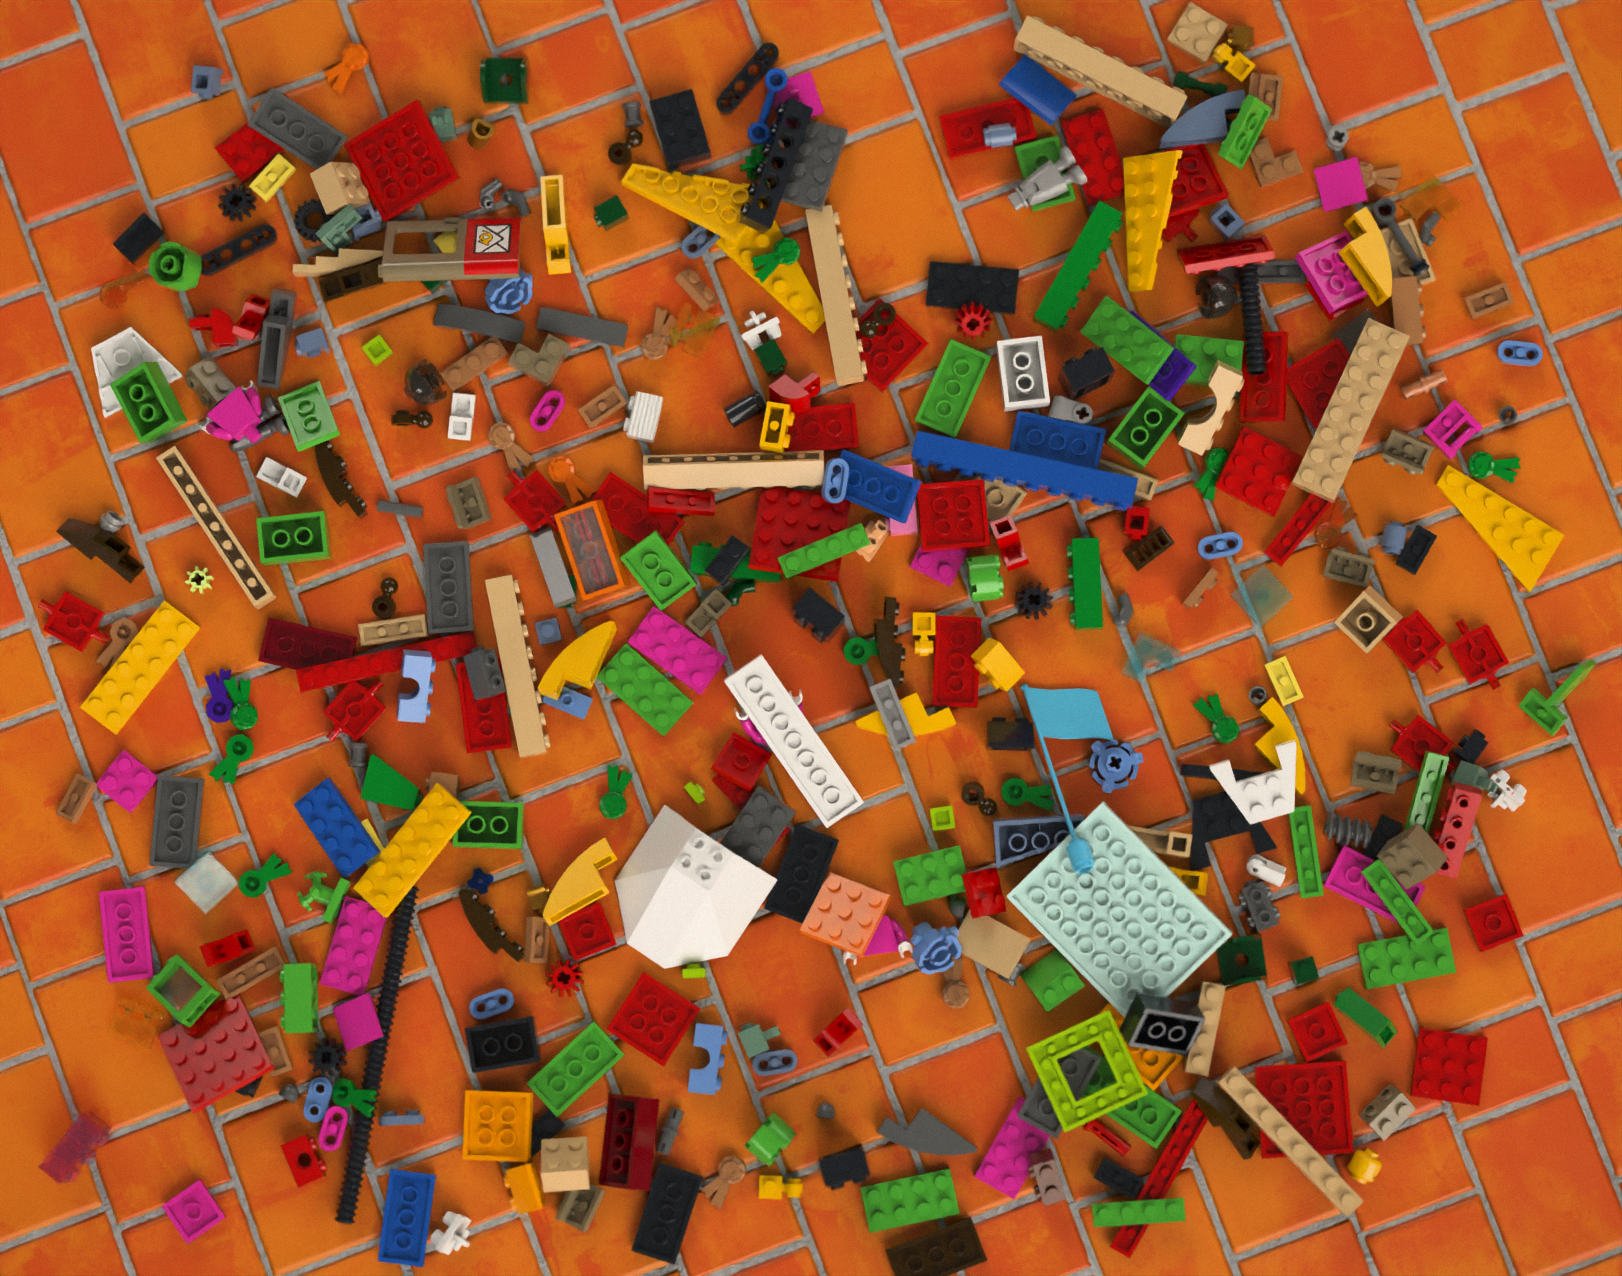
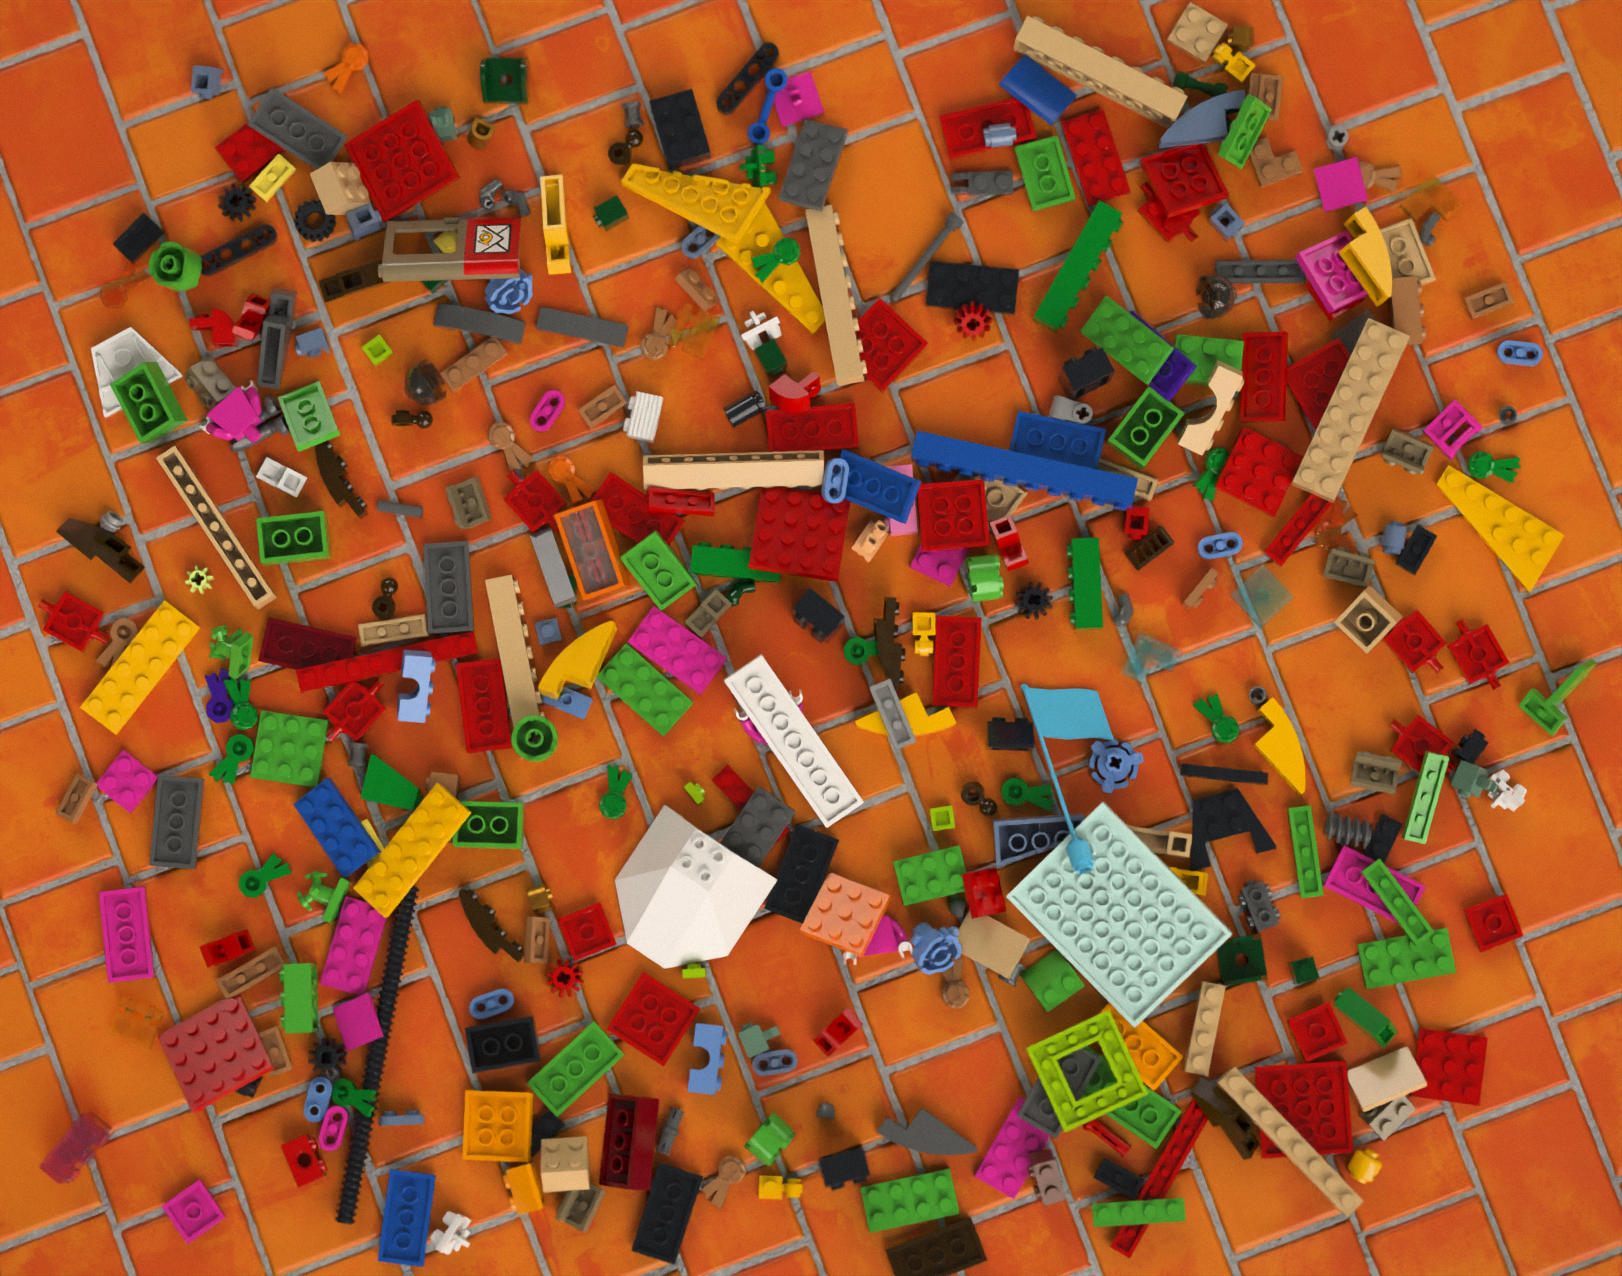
(182, 990): bright green window -> none
(206, 882): clear light blue plate -> none
(235, 647): none -> bright green piece
(289, 749): none -> bright green plate
(289, 1092): dark grey hinge -> none
(335, 233): sand green plate -> none
(346, 260): tan slope -> none
(462, 416): white slope -> none
(479, 874): clear blue plate -> none
(484, 673): dark grey brick -> none
(541, 365): dark tan brick -> none
(541, 727): none -> bright green brick
(580, 883): yellow slope -> none
(727, 560): black brick -> none
(741, 761): red plate -> none
(775, 427): yellow brick -> none
(799, 116): black brick -> none
(823, 551): bright green plate -> none
(870, 327): dark brown plate -> none
(951, 224): none -> dark grey piece
(953, 389): bright green plate -> none
(984, 183): none -> dark grey hinge
(997, 665): yellow brick -> none
(1022, 373): white brick -> none
(1047, 181): light grey piece -> none
(1147, 207): yellow wing -> none
(1162, 1024): black brick -> none
(1225, 254): red plate -> none
(1252, 319): black piece -> none
(1263, 794): white wing -> none
(1266, 870): white piece -> none
(1283, 681): light yellow plate -> none
(1385, 1079): none -> tan tile
(1412, 856): dark tan brick -> none
(1419, 266): dark grey piece -> none
(1423, 384): nougat pin -> none
(1456, 825): brick -> none

